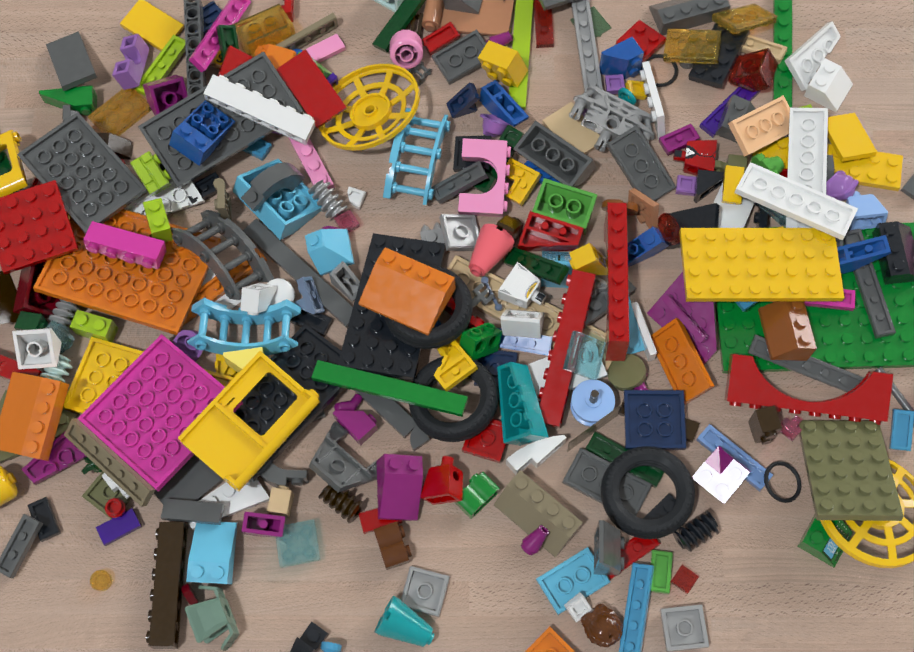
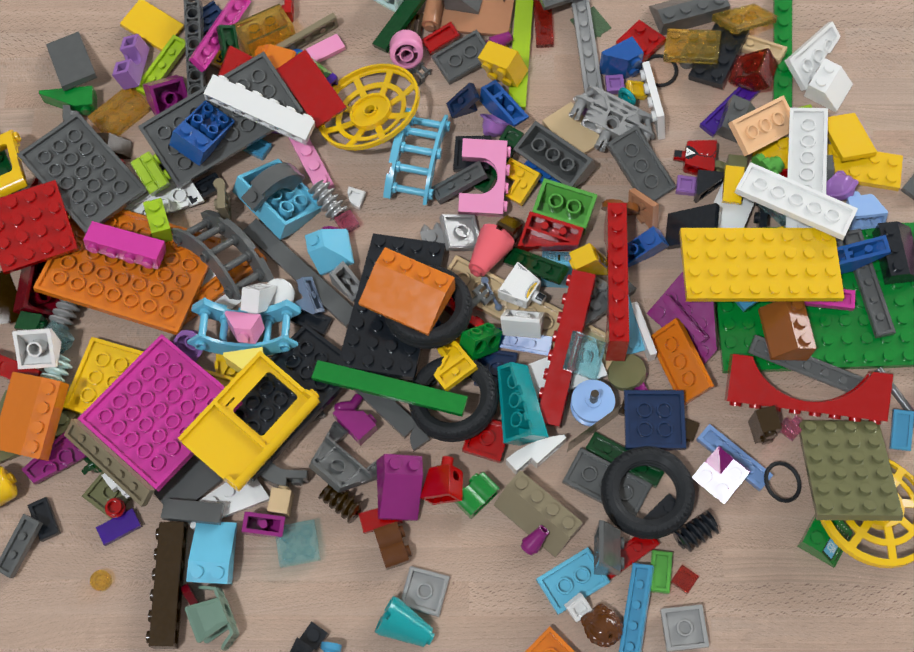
(95, 326): lime brick -> none
(245, 326): none -> bright pink slope
(666, 230): clear red beam -> none
(678, 139): magenta plate -> none

